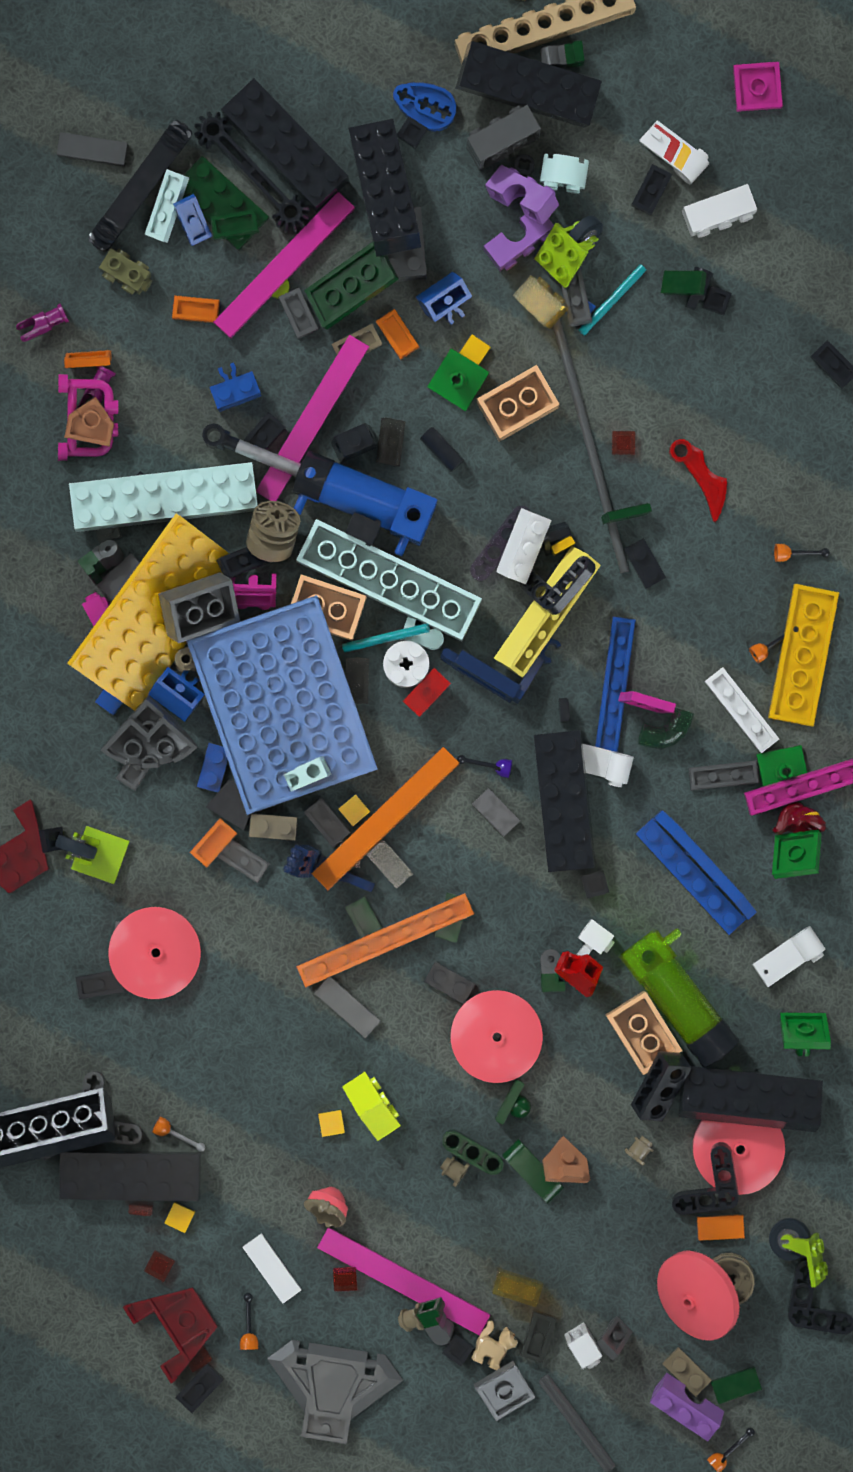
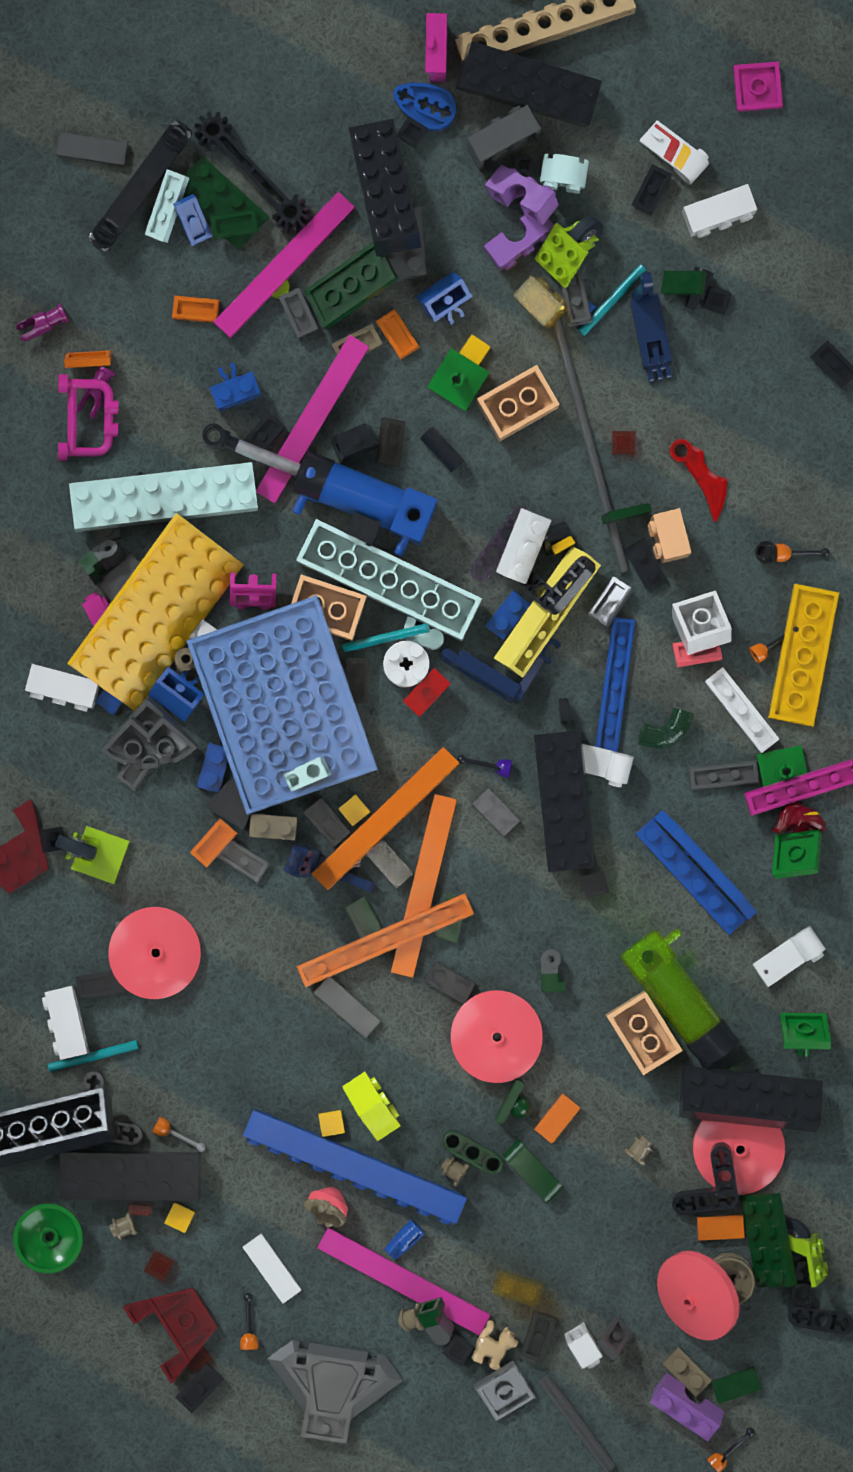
(38, 1251): none -> green dish
(62, 687): none -> white brick
(65, 1022): none -> white brick
(90, 424): nougat plate -> none
(92, 1056): none -> teal bar
(123, 1226): none -> dark tan brick
(131, 275): olive brick -> none
(199, 607): dark grey brick -> none
(239, 563): black tile -> none
(273, 531): dark tan wheel -> none
(285, 145): black brick -> none
(345, 1279): clear red tile -> none
(354, 1166): none -> blue brick
(404, 1239): none -> blue hinge
(425, 877): none -> orange tile
(436, 46): none -> dark pink container
(508, 615): none -> blue plate
(557, 1118): none -> orange tile
(563, 55): leg -> none
(565, 1164): nougat plate -> none
(579, 971): red brick -> none
(595, 938): white brick -> none
(610, 601): none -> flat silver tile
(647, 702): dark pink tile -> none
(650, 329): none -> dark blue hinge
(660, 1086): black brick -> none
(669, 536): none -> light nougat brick
(701, 622): none -> white brick
(704, 656): none -> coral plate
(766, 552): none -> black plate
(768, 1240): none -> dark green plate

